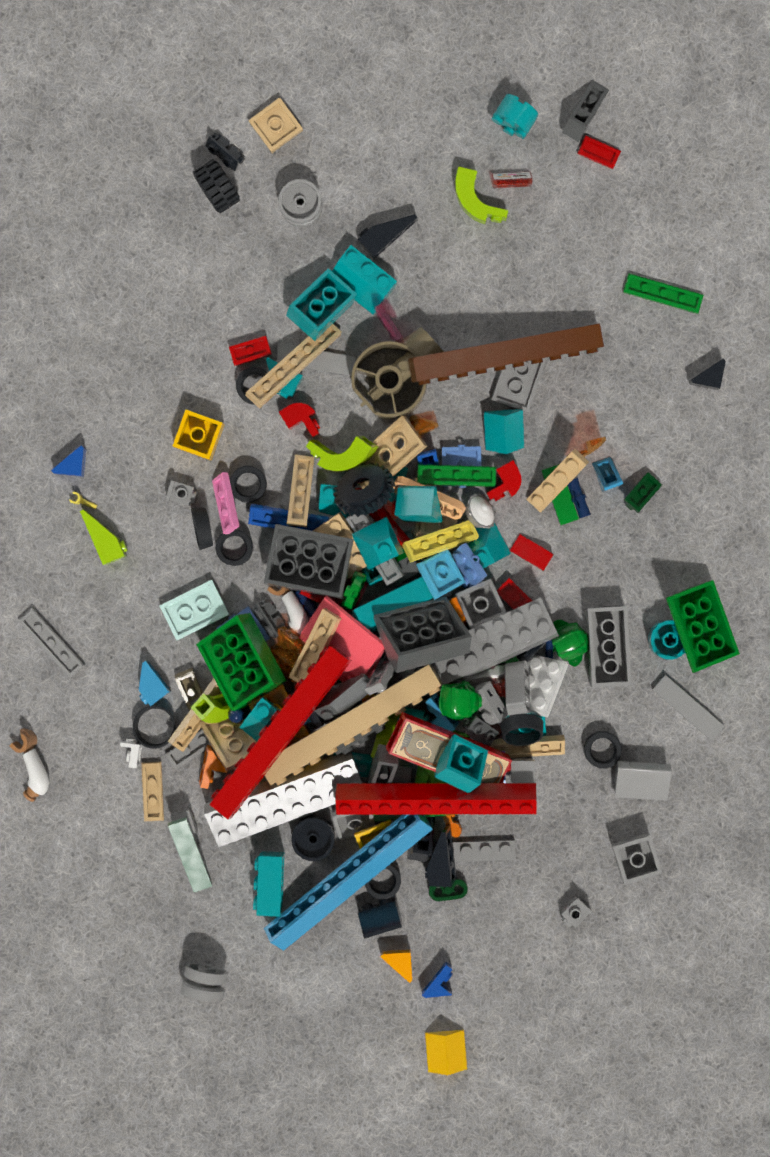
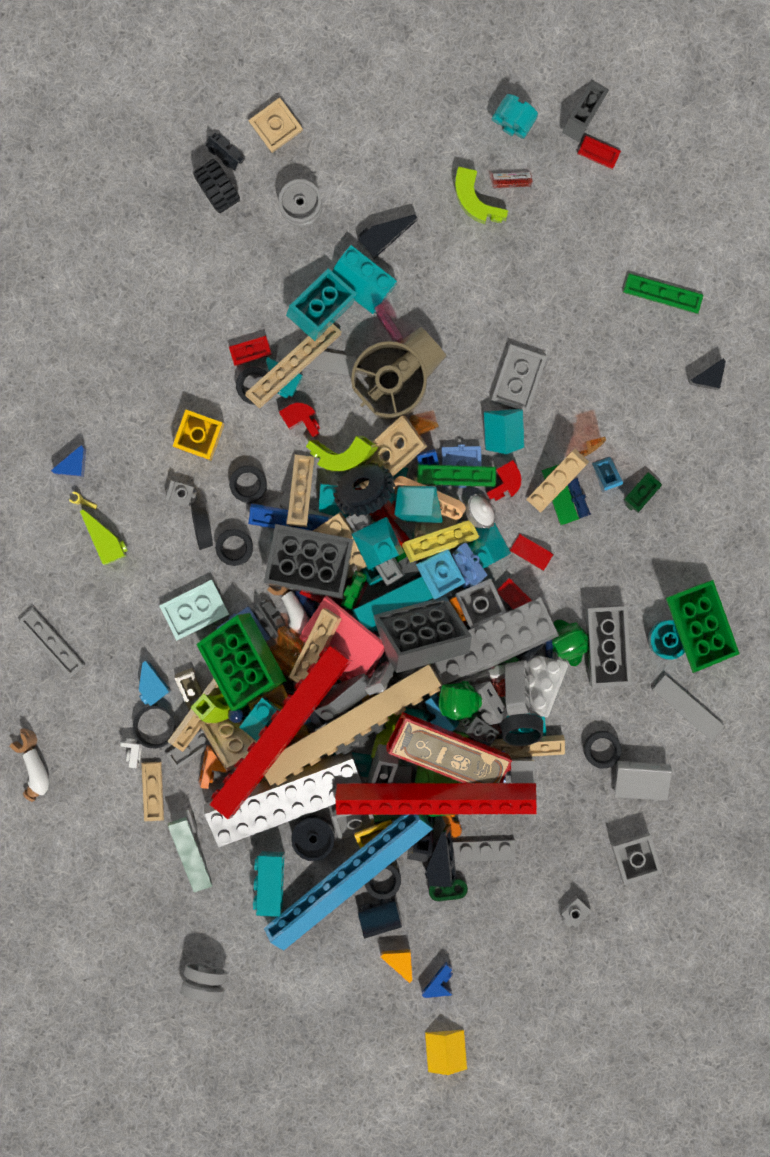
(225, 503): bright pink tile -> none
(462, 764): teal slope -> none
(504, 353): reddish brown brick -> none

